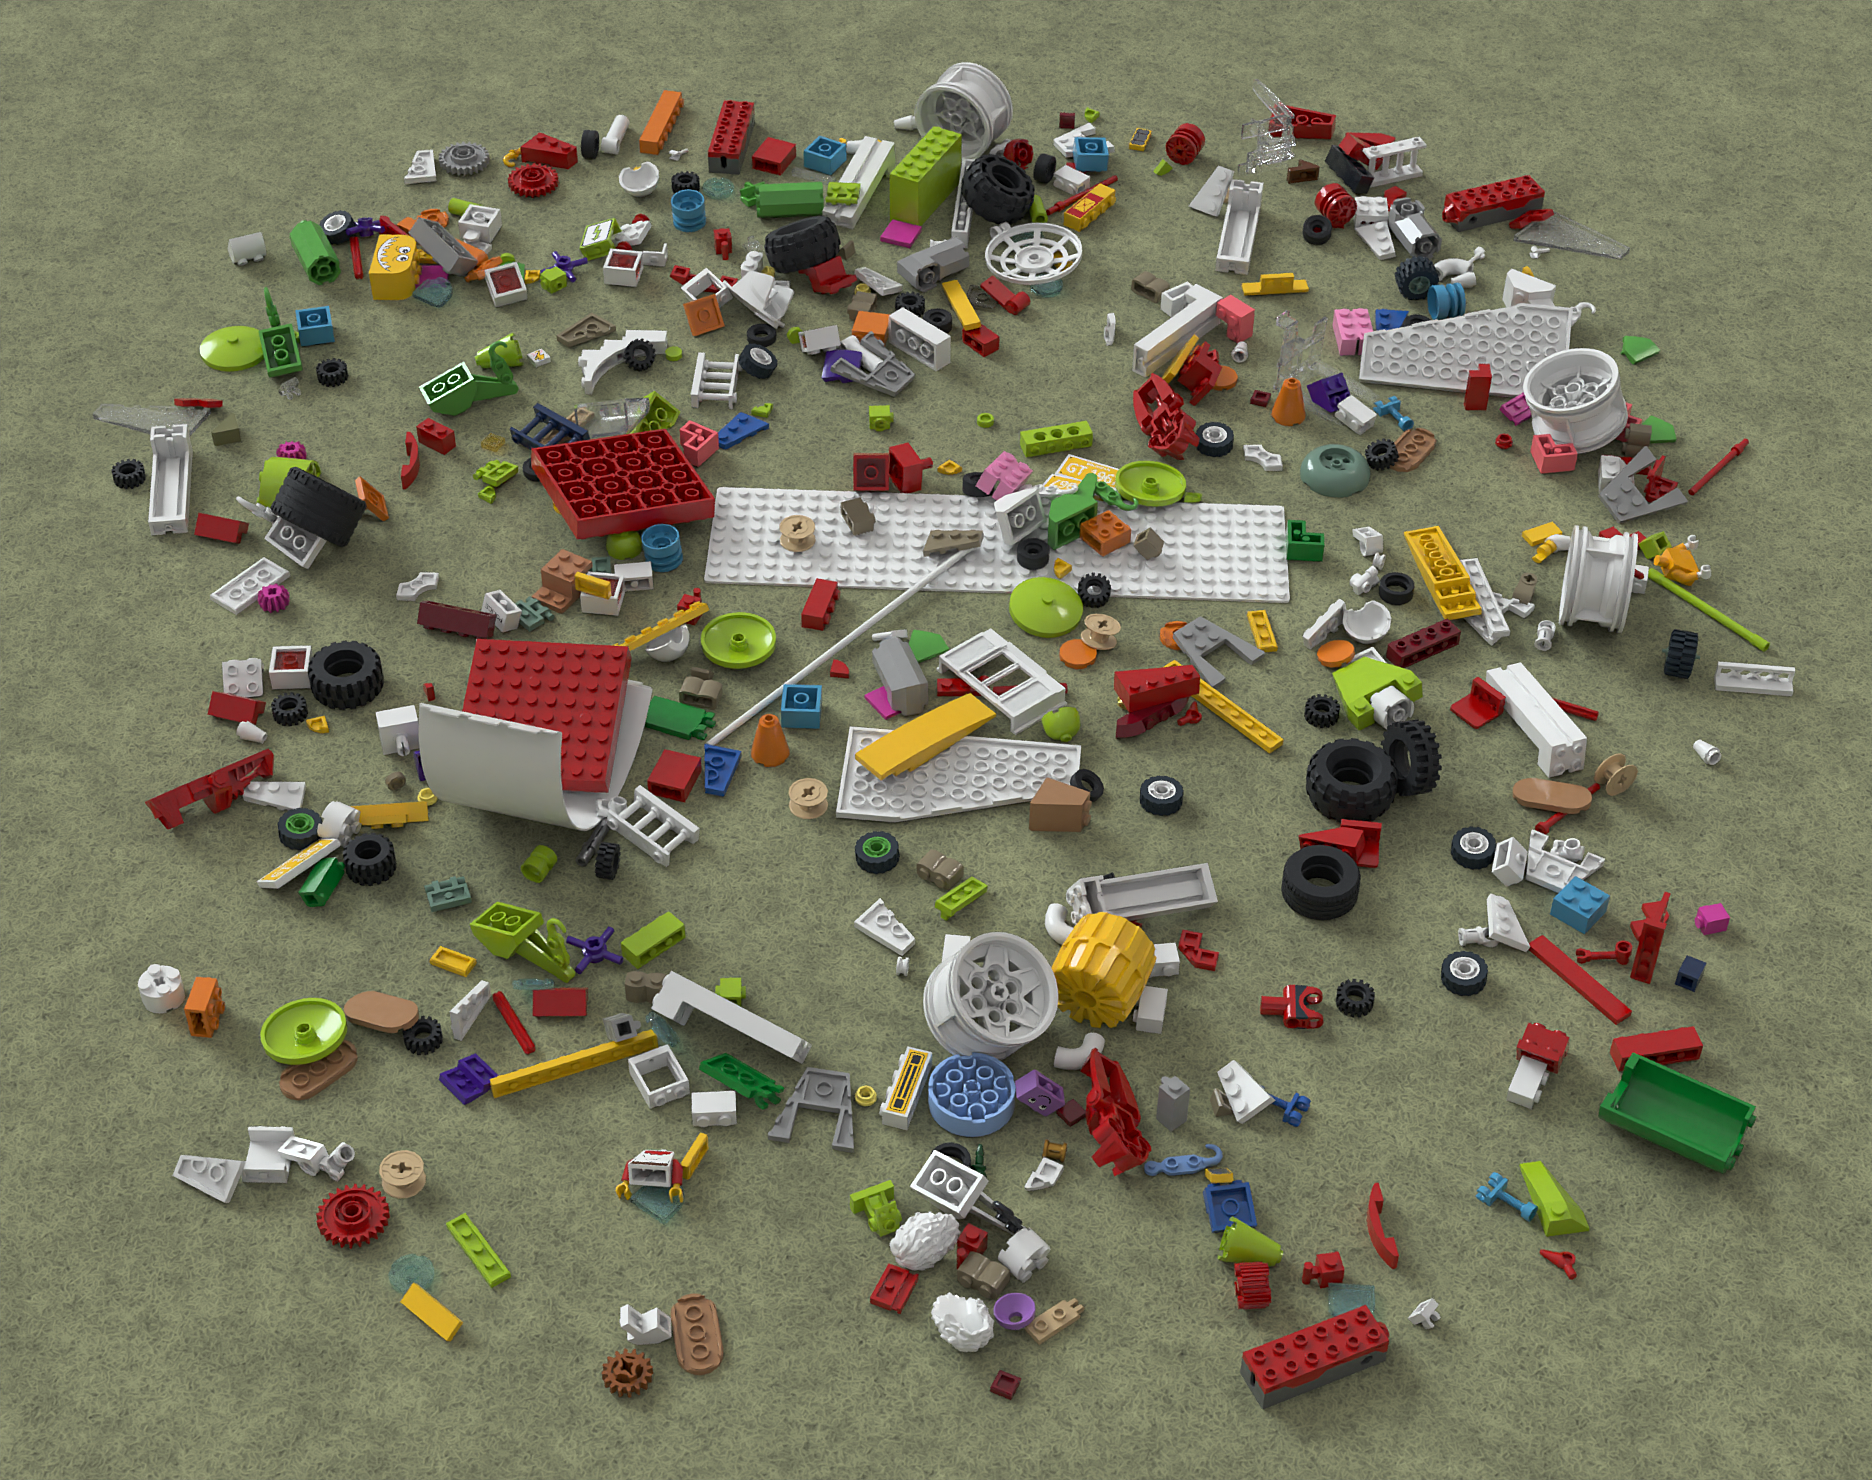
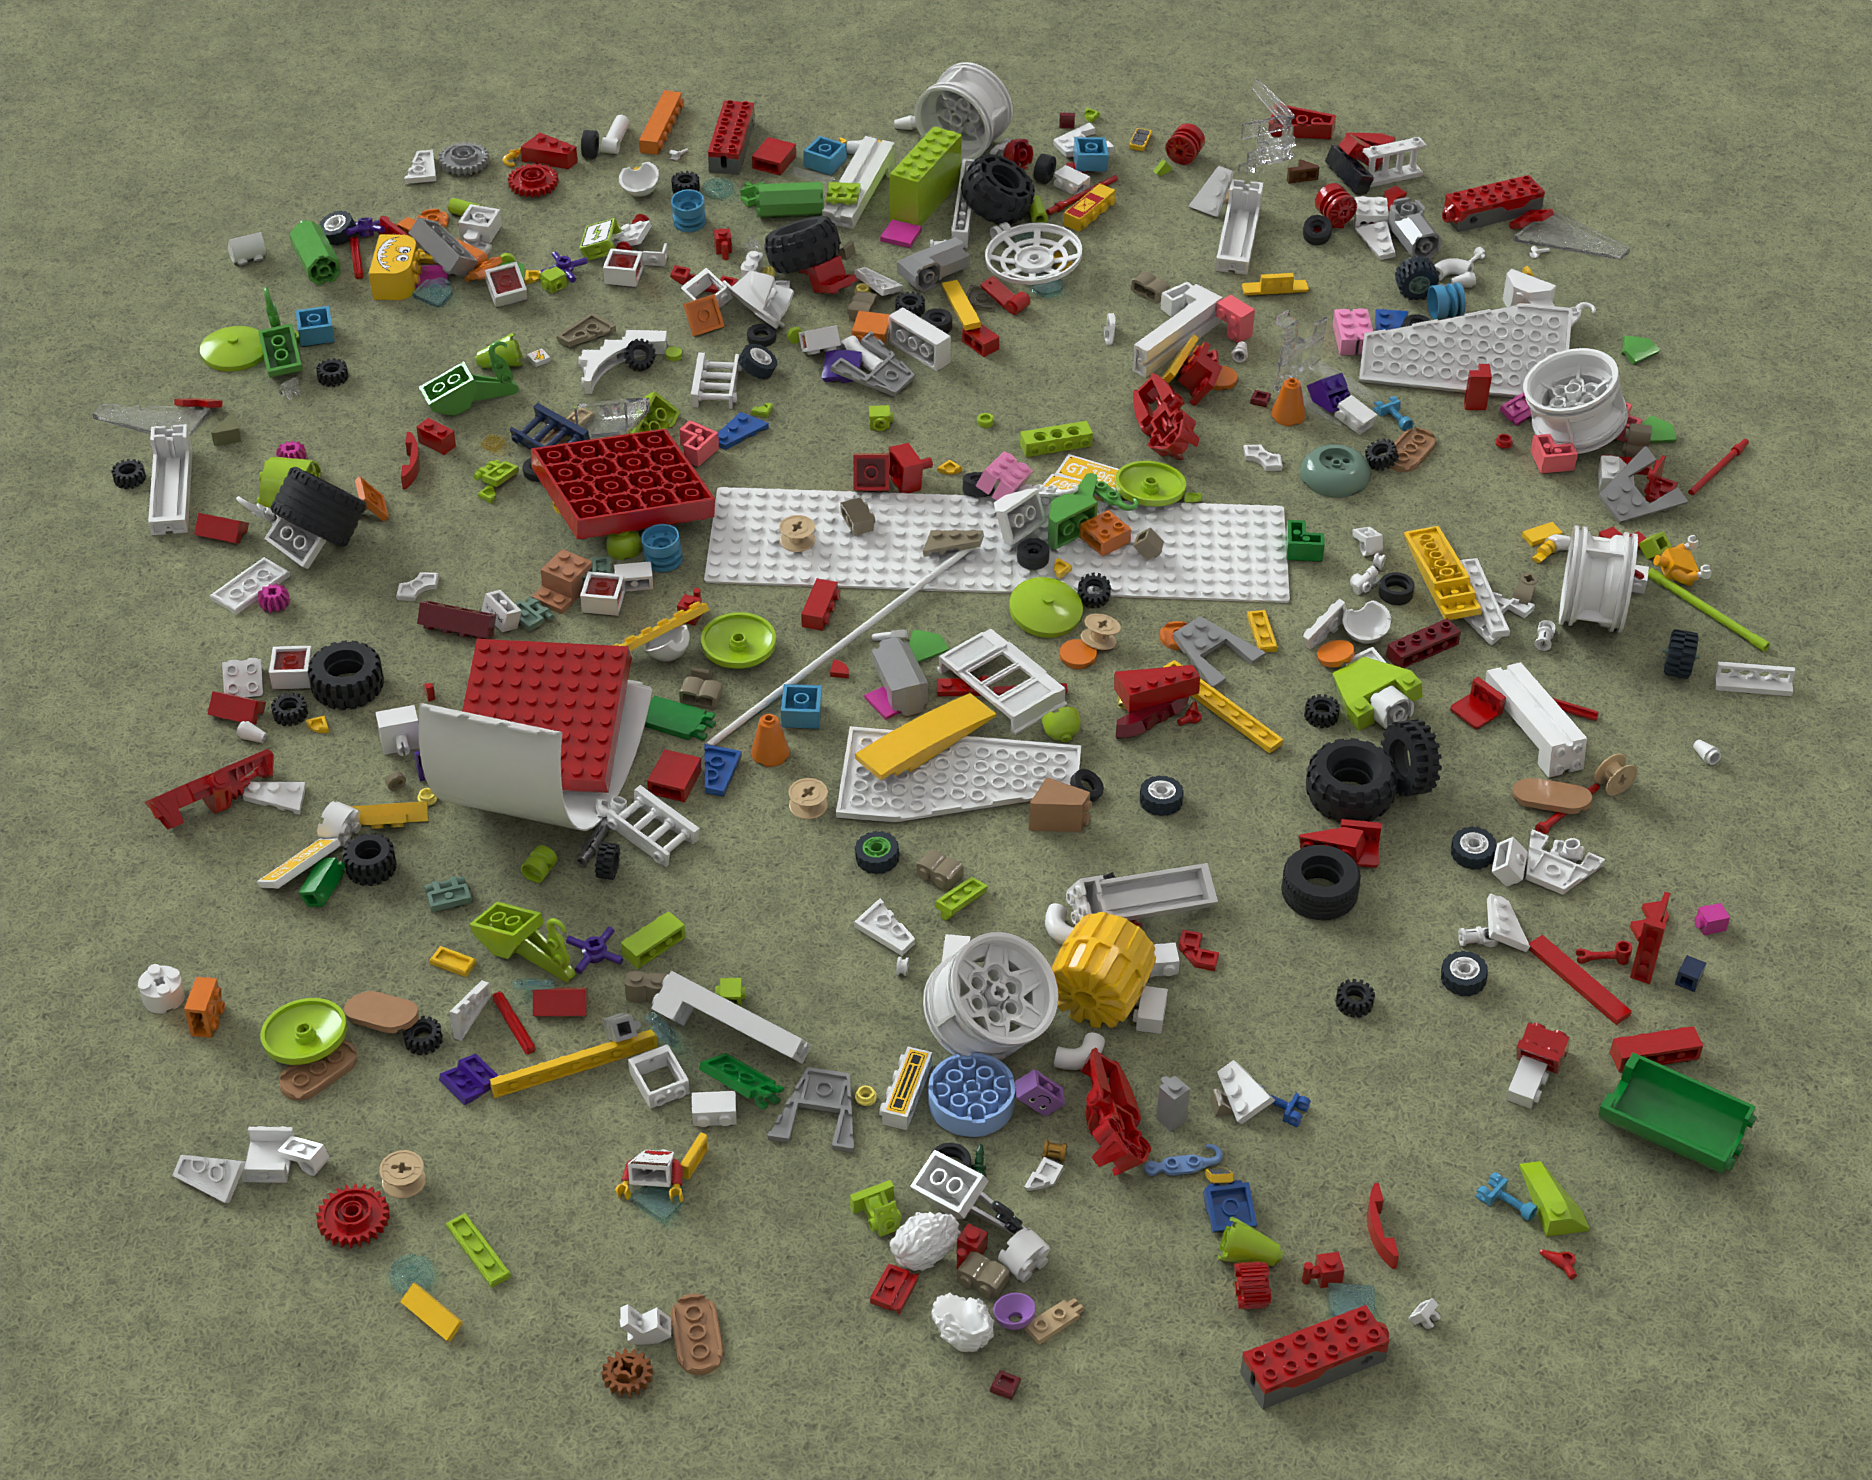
(299, 828): black wheel -> none
(337, 1161): white plate -> none
(592, 585): yellow tile -> none
(1071, 1113): dark red tile -> none
(1215, 439): black wheel -> none
(1293, 1006): red connector -> none
(1579, 905): dark azure brick -> none

